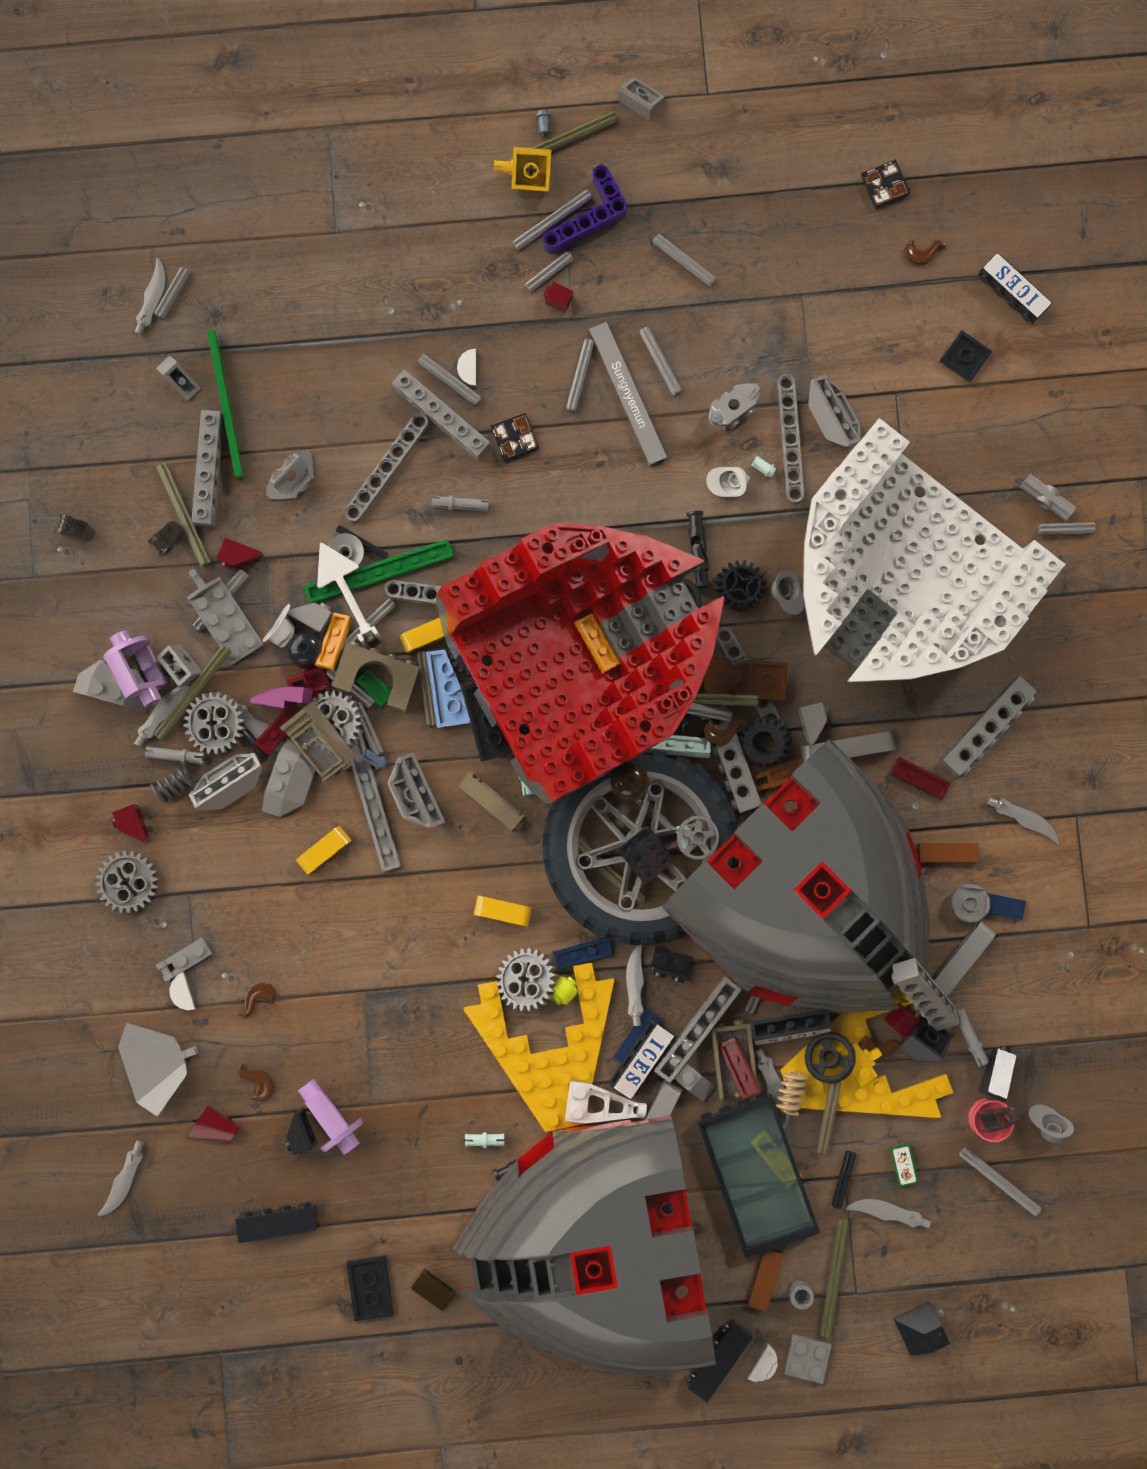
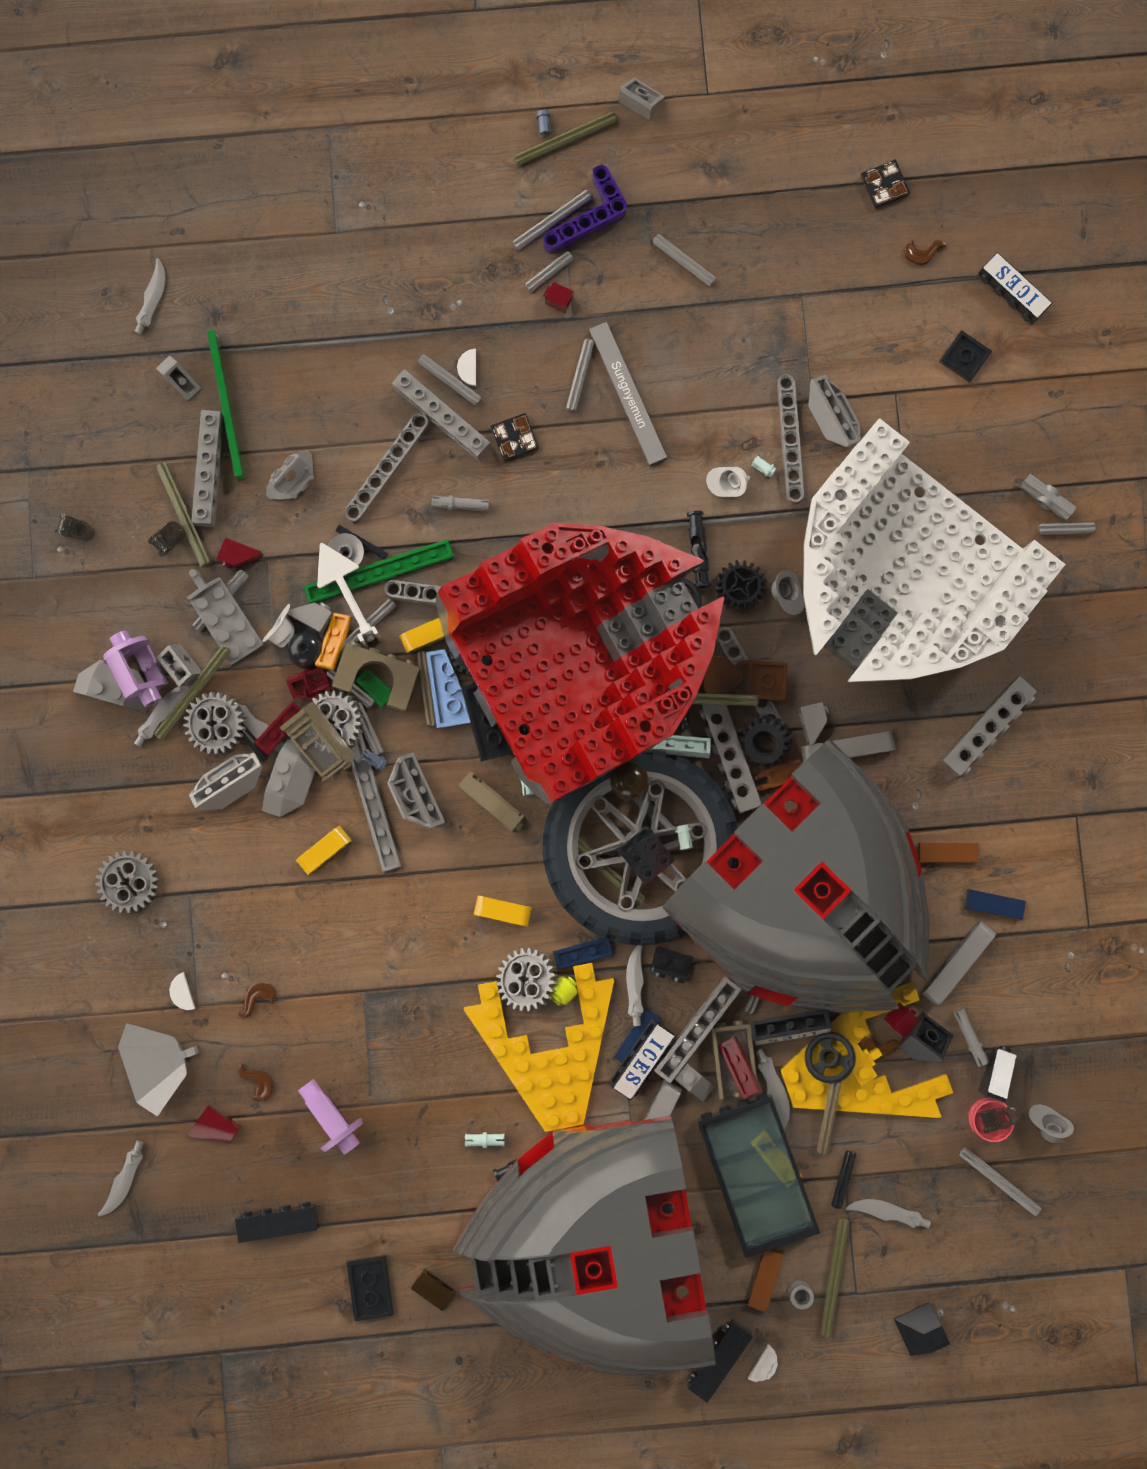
(130, 821): dark red slope -> none
(172, 293): light grey axle -> none
(173, 784): dark grey piece -> none
(175, 755): light grey pin -> none
(185, 959): light grey plate -> none
(284, 697): magenta slope -> none
(300, 1134): black slope -> none
(520, 175): yellow brick -> none
(578, 1103): white plate -> none
(597, 643): light orange tile -> none
(660, 361): light grey axle -> none
(697, 837): light grey wheel -> none
(710, 712): light grey axle -> none
(721, 737): reddish brown piece -> none
(745, 394): light grey piece -> none
(792, 1092): tan piece -> none
(807, 1358): light grey plate -> none
(903, 1165): tile -> none
(920, 778): dark red tile -> none
(925, 994): light grey brick -> none
(970, 903): light grey tile -> none
(1025, 817): light grey sword -> none

